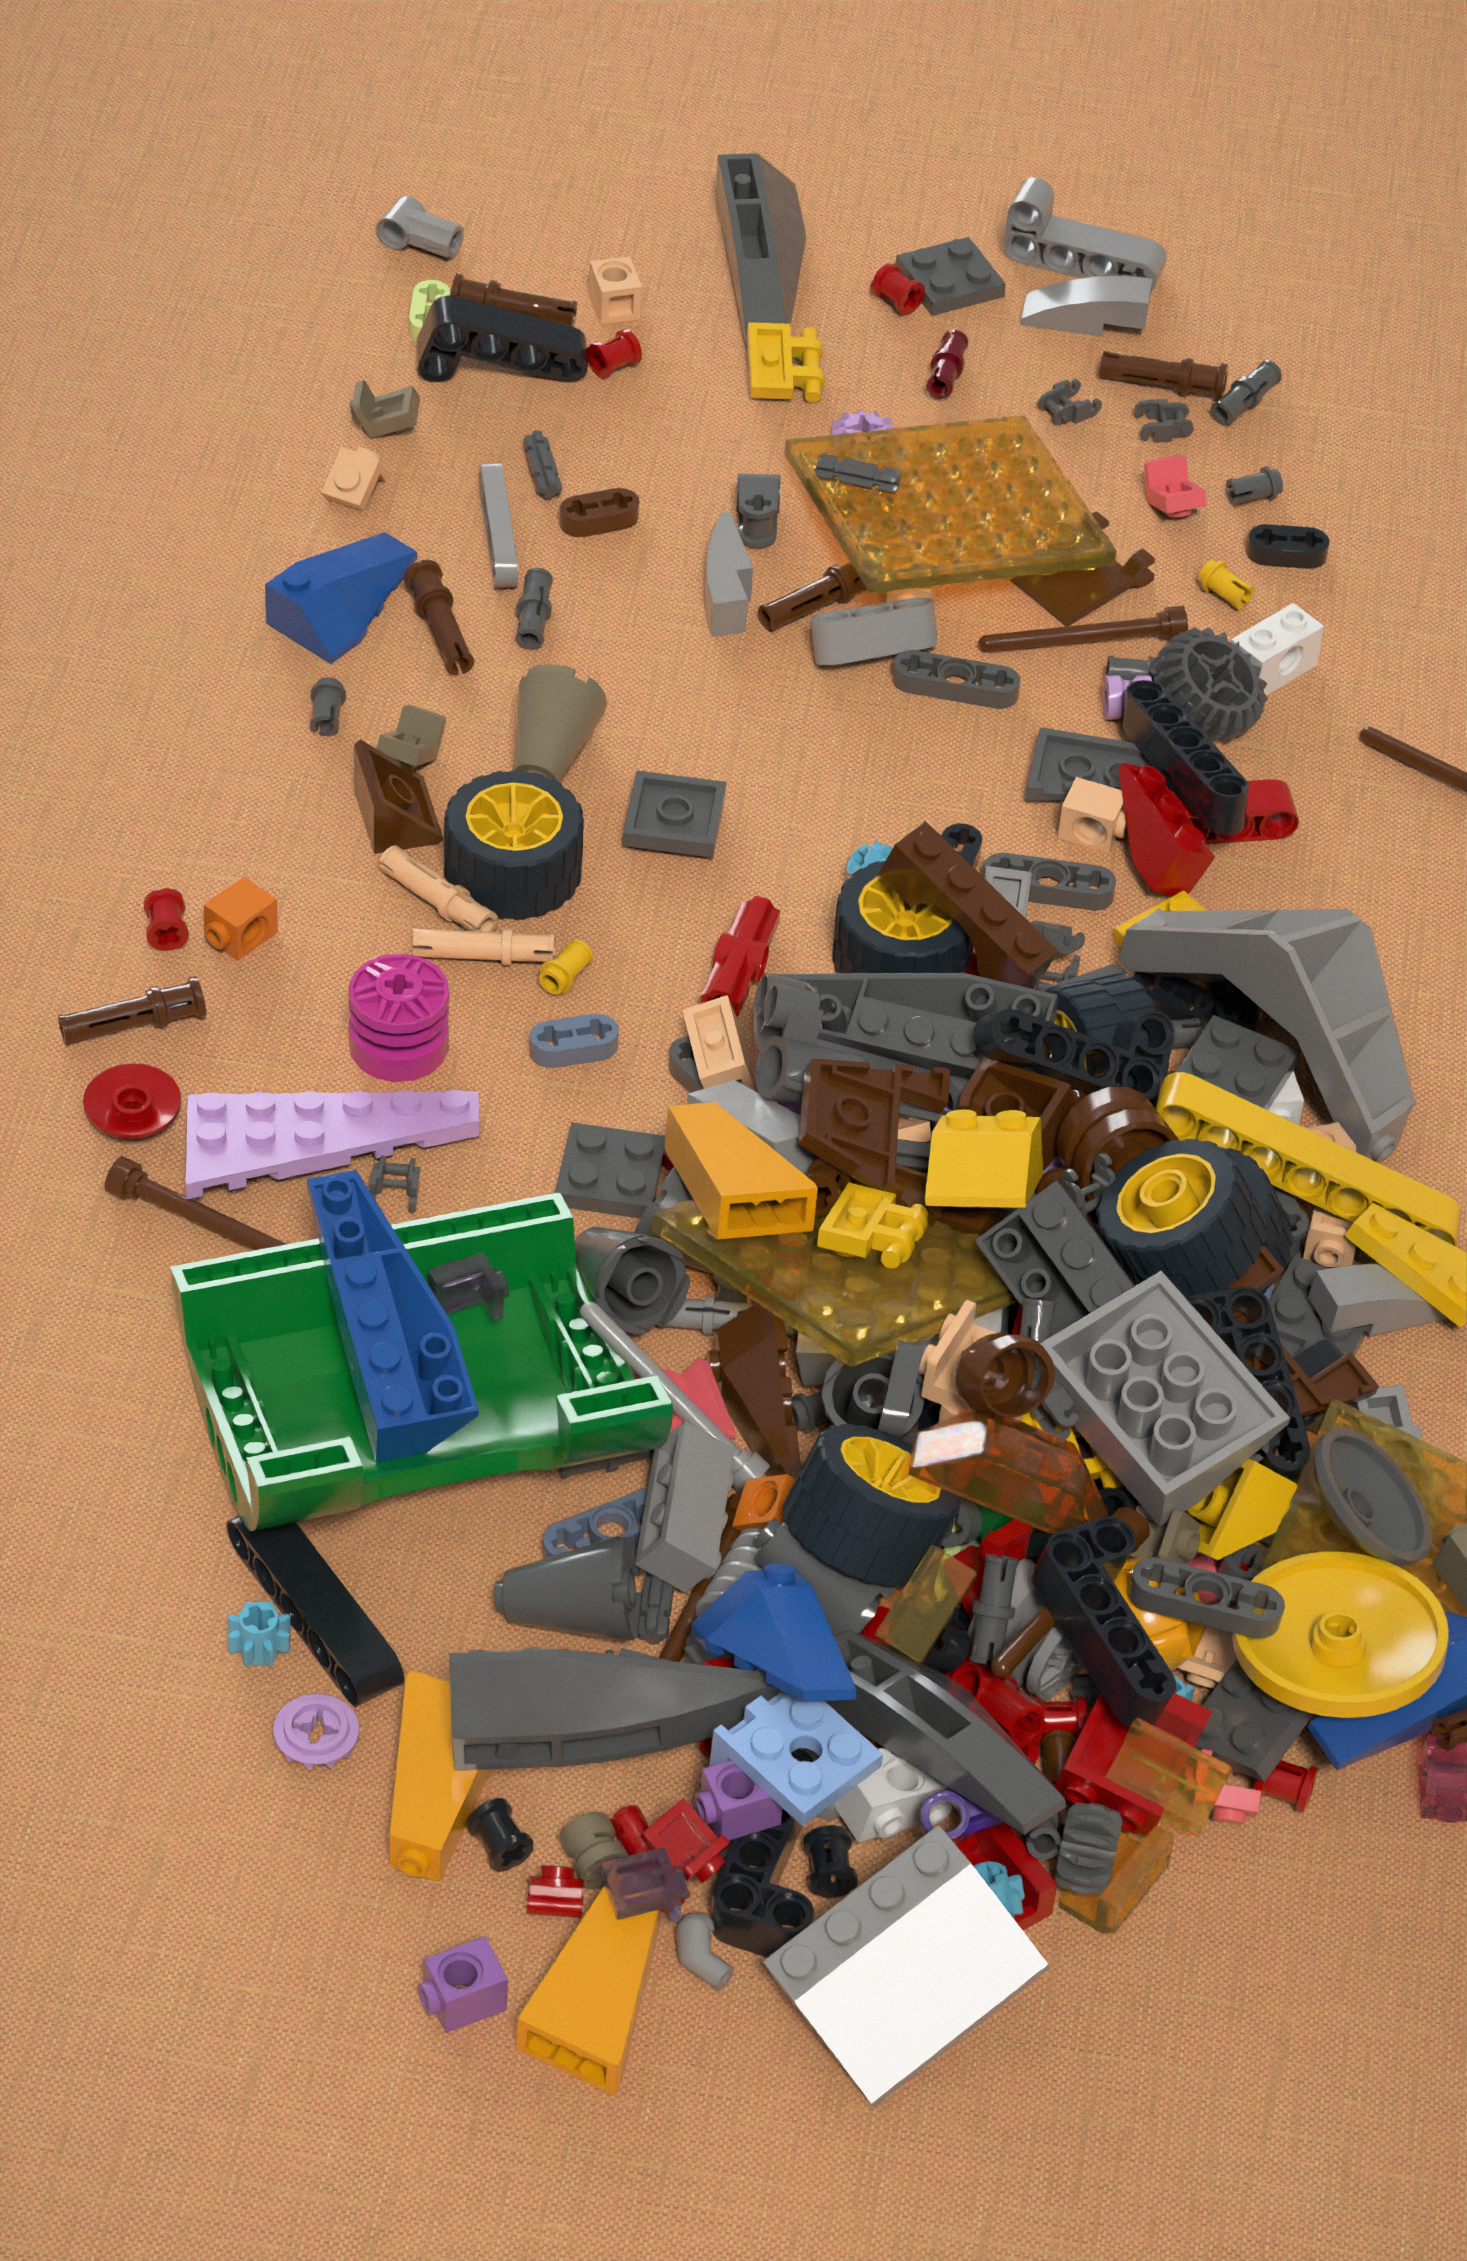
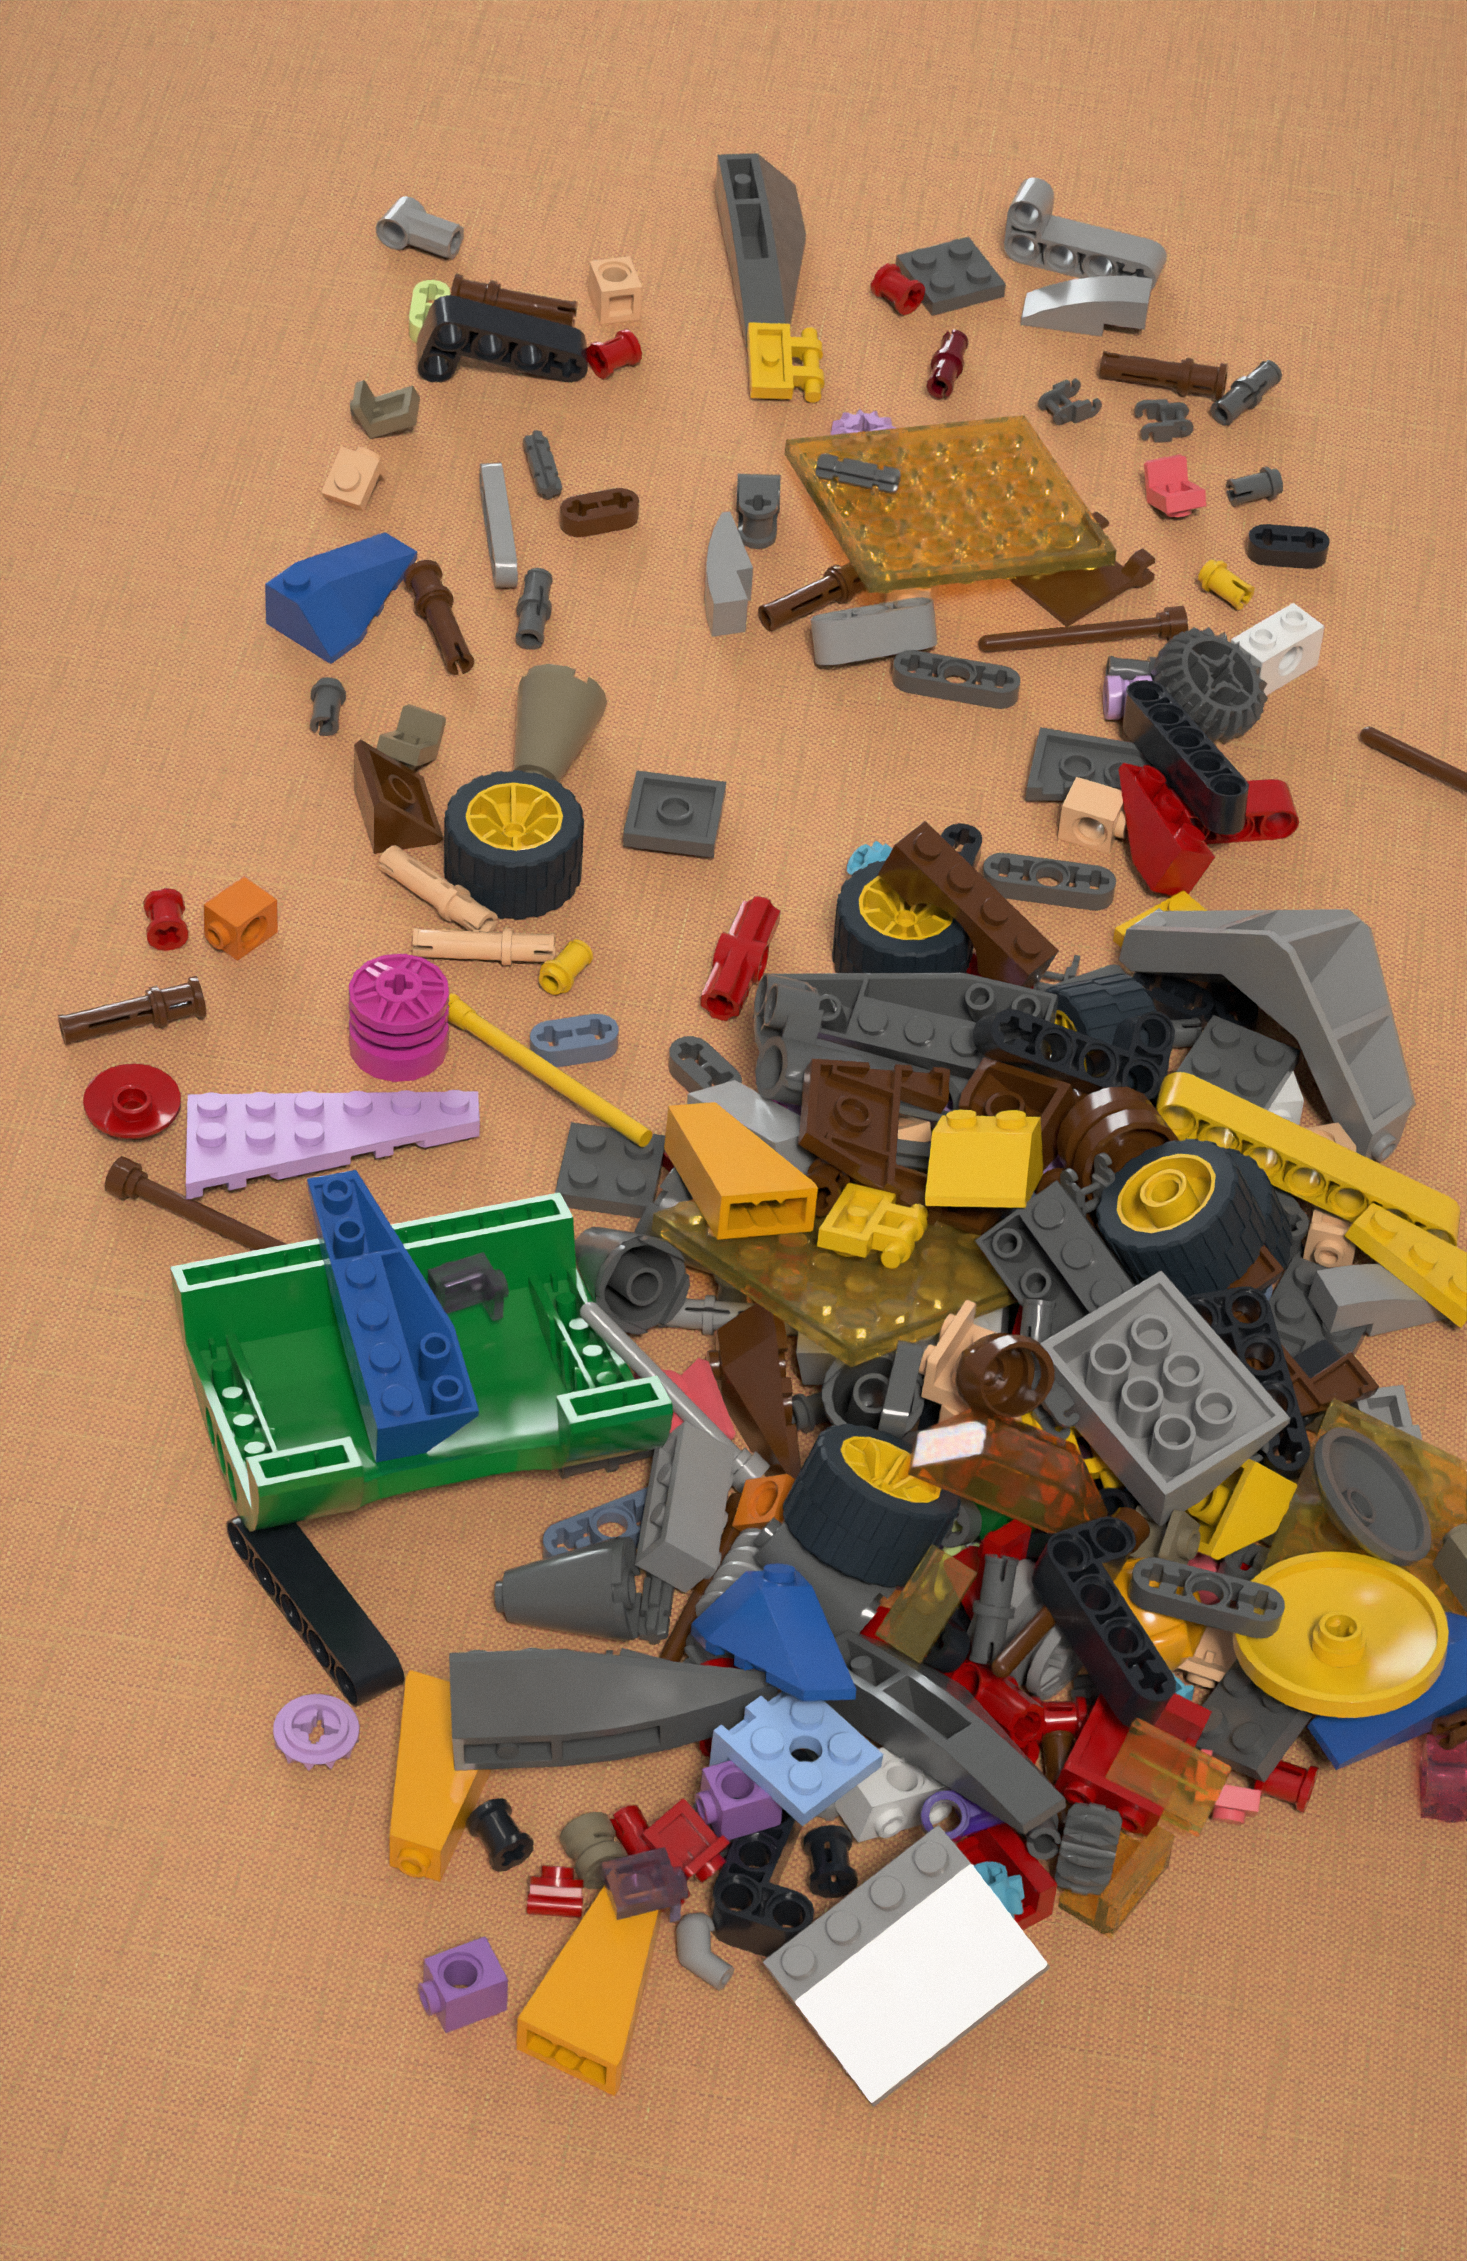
(258, 1633): medium azure gear -> none
(412, 1184): dark grey piece -> none
(466, 1018): none -> yellow piece
(718, 1044): light nougat panel -> none
(1012, 885): light grey tile -> none
(1060, 936): dark grey piece -> none

